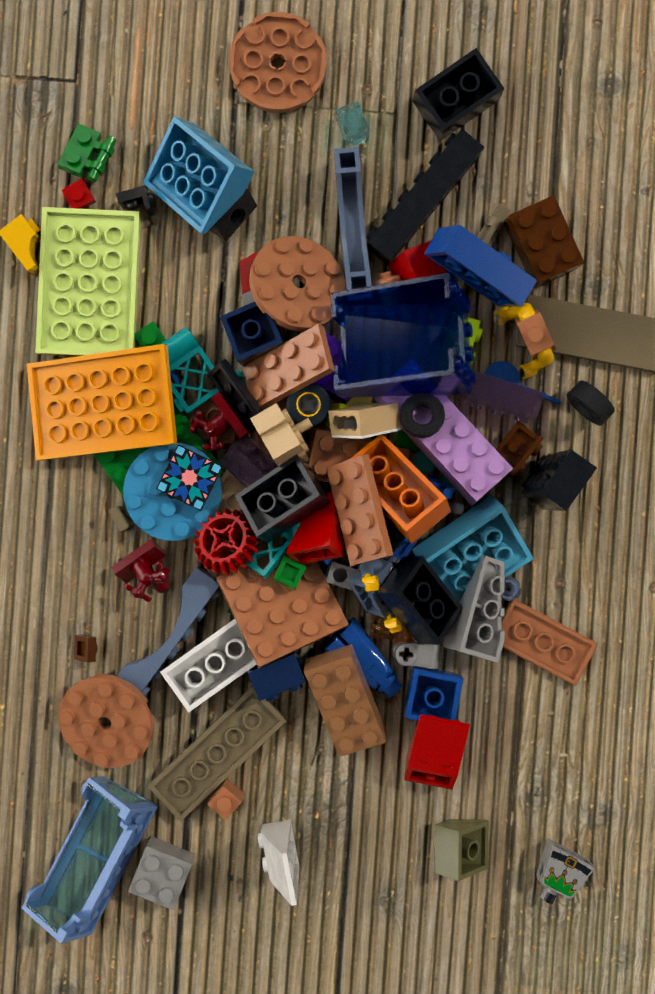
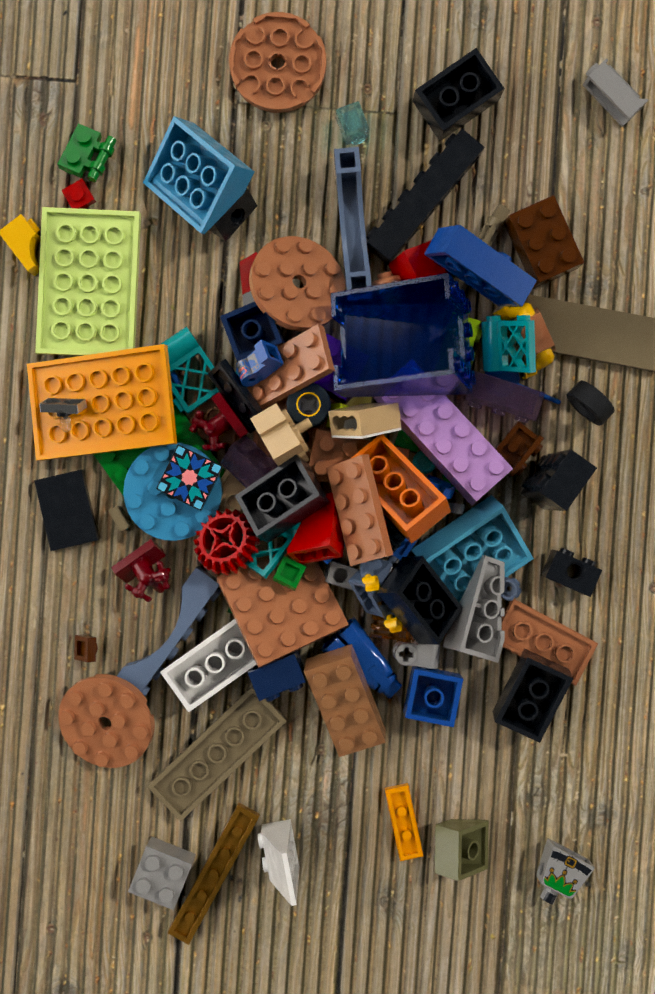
(64, 408): none -> dark grey piece
(66, 510): none -> black tile
(90, 860): windscreen -> none
(133, 198): black bracket -> none
(150, 335): green plate -> none
(213, 873): none -> pearl gold plate
(225, 799): nougat brick -> none
(259, 364): none -> blue leg
(403, 822): none -> light orange tile
(426, 400): black tyre -> none
(436, 751): red slope -> none
(497, 344): none -> teal piece
(532, 695): none -> black brick
(585, 577): none -> black brick
(613, 92): none -> light grey window

